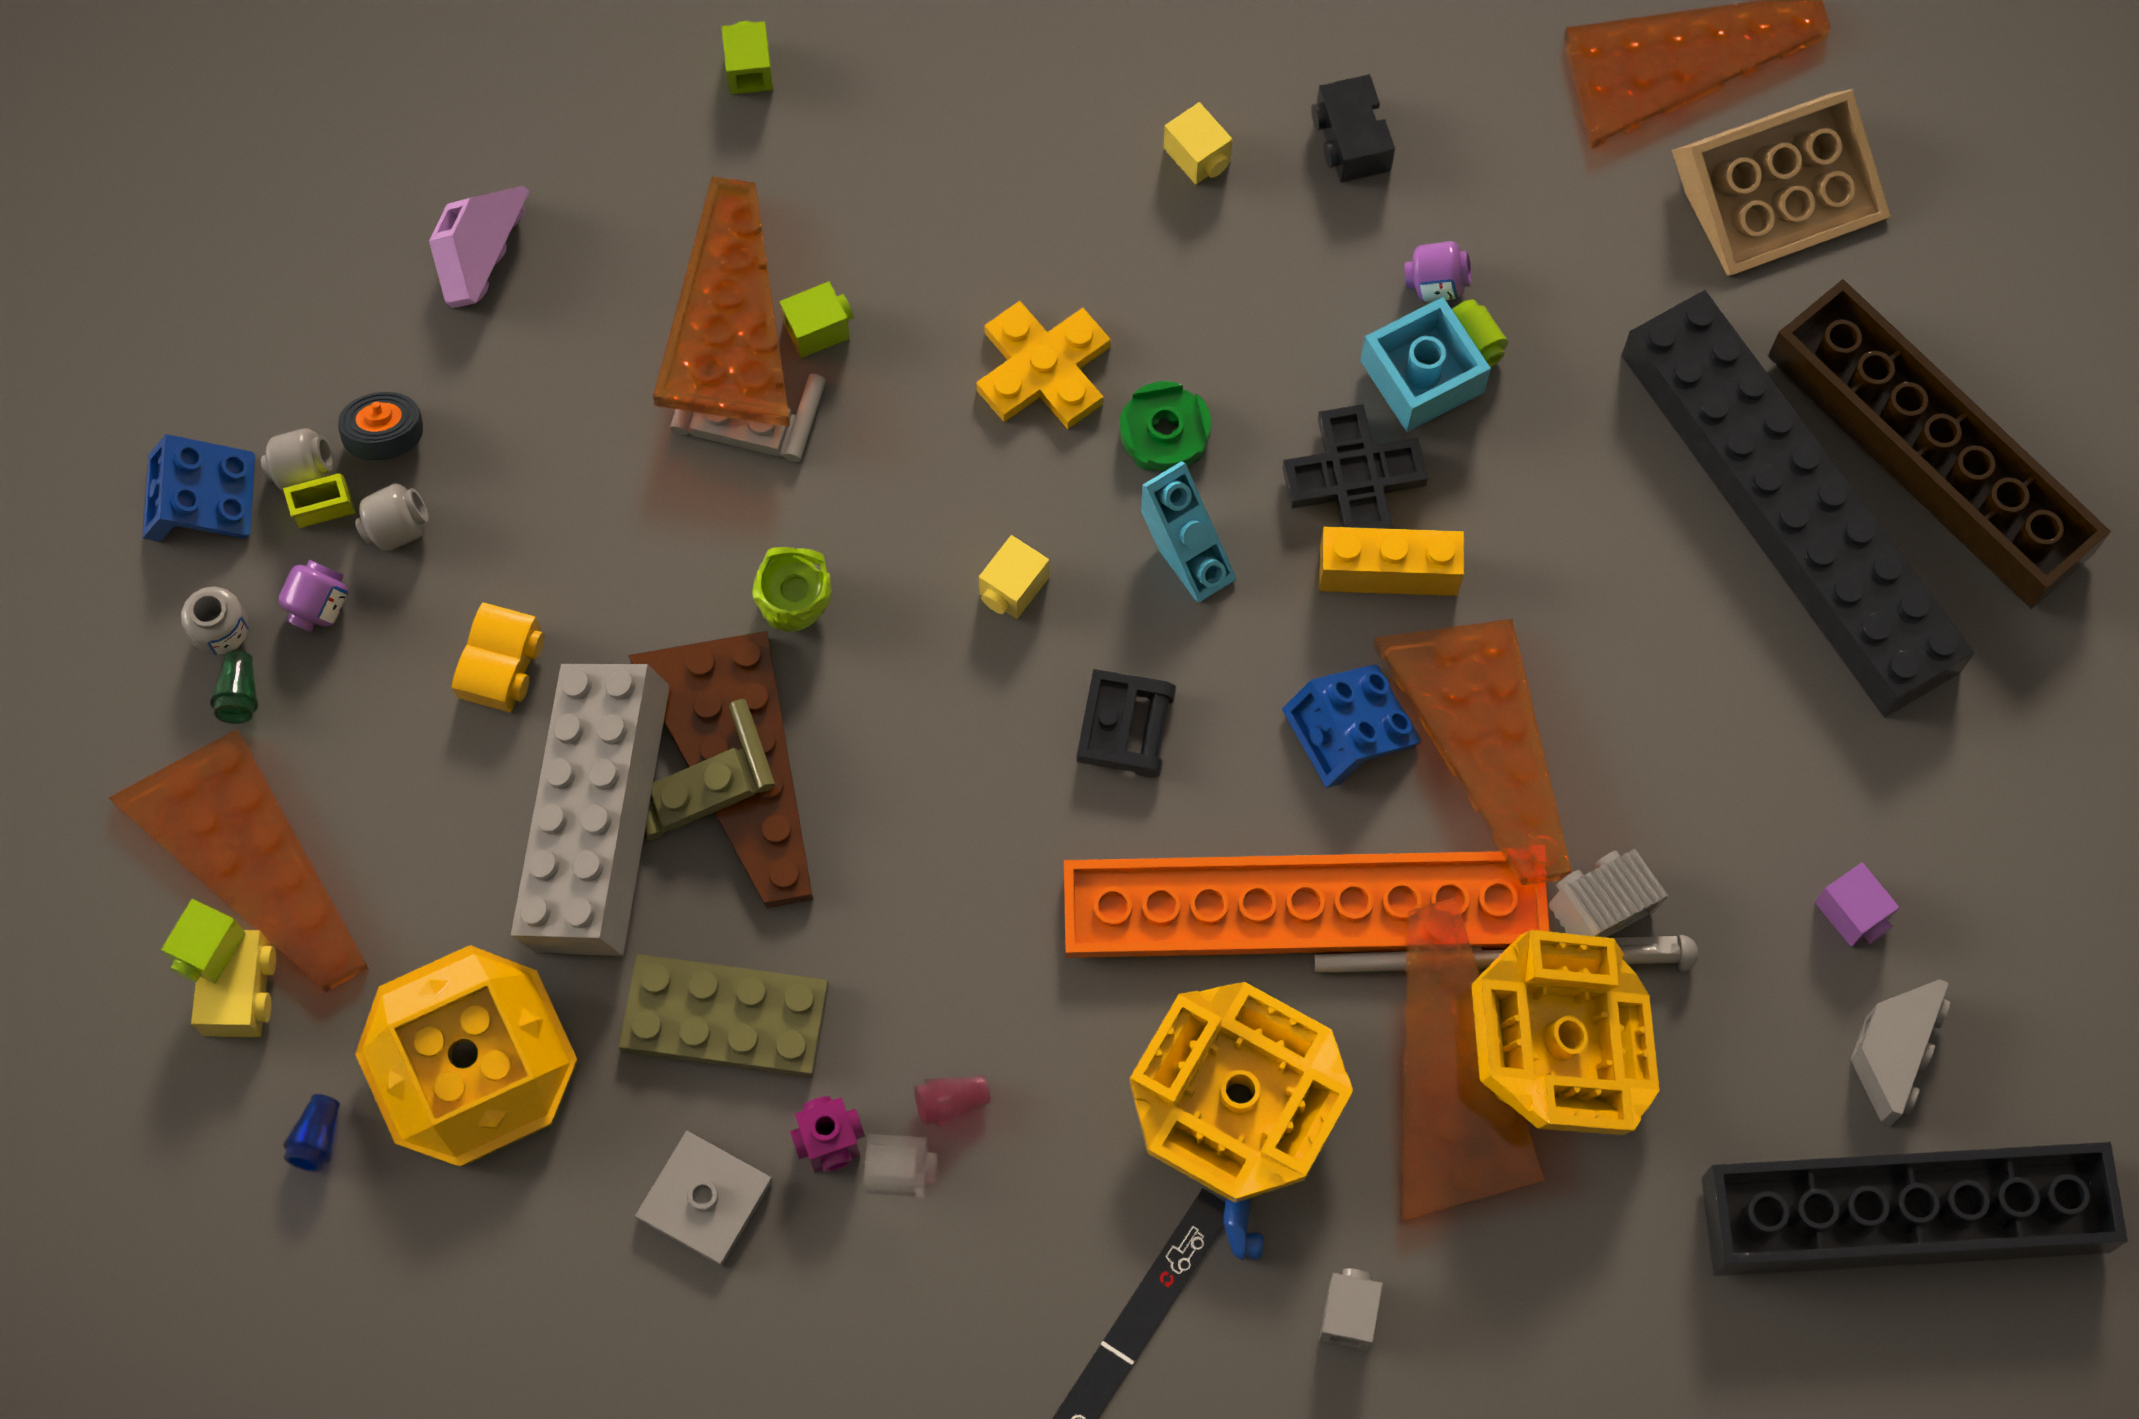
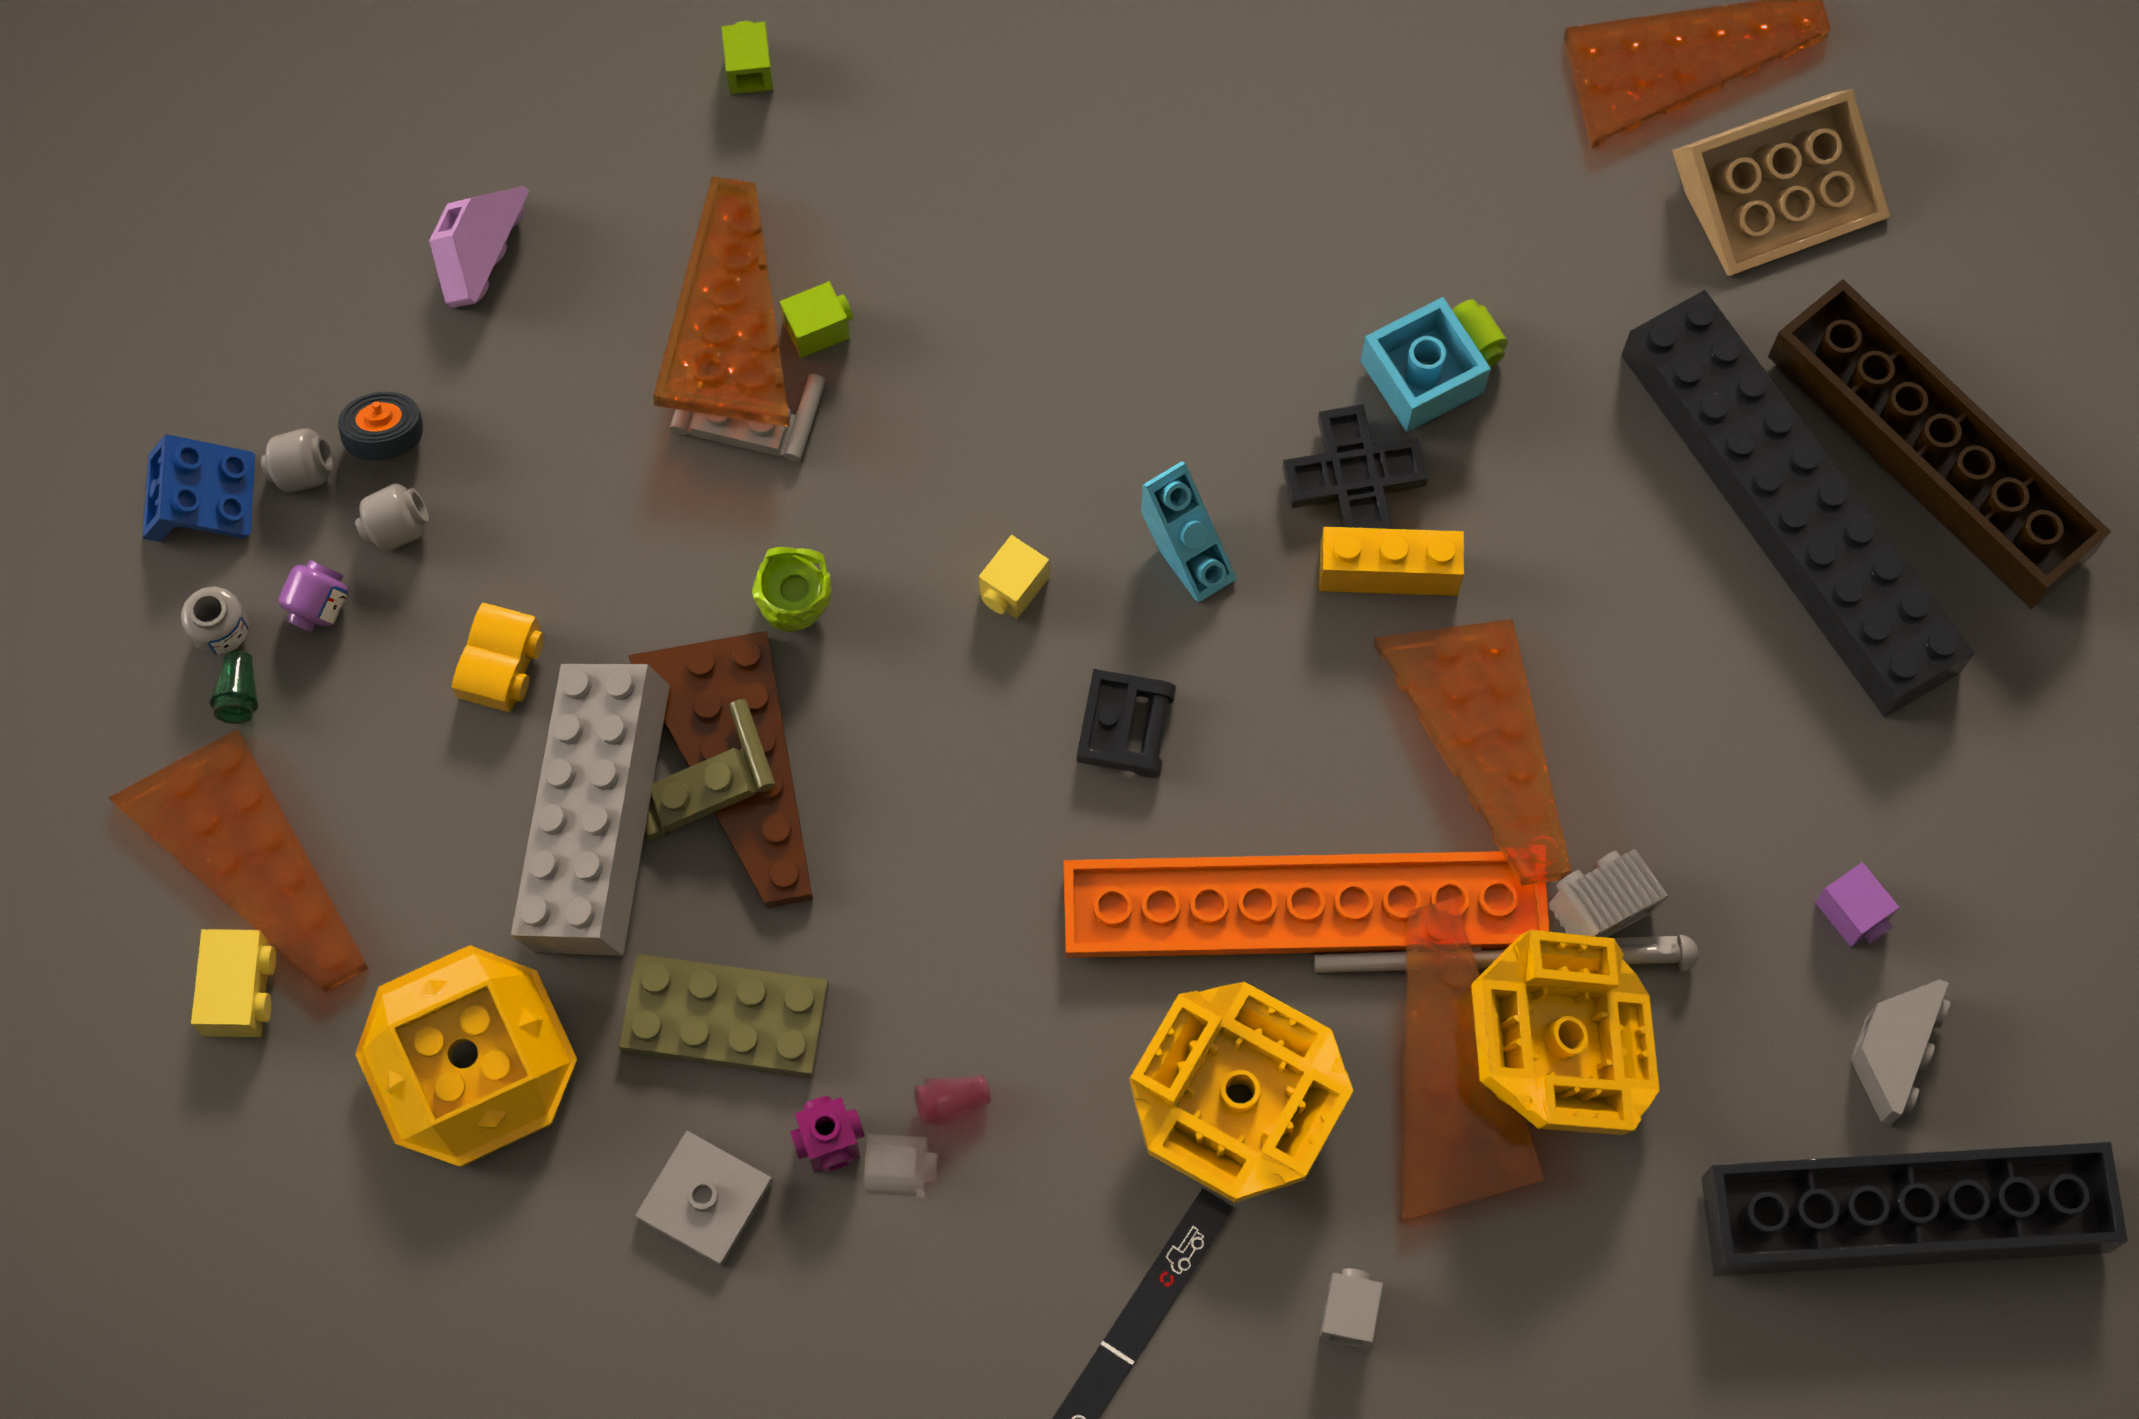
(202, 942): lime brick -> none
(313, 1135): clear blue cone -> none
(317, 491): neon yellow piece -> none
(1043, 365): yellow plate -> none
(1142, 414): green plate -> none
(1198, 144): light yellow brick -> none
(1236, 1225): blue arm -> none
(1349, 721): blue bracket -> none
(1354, 138): black brick -> none
(1439, 271): medium lavender head -> none

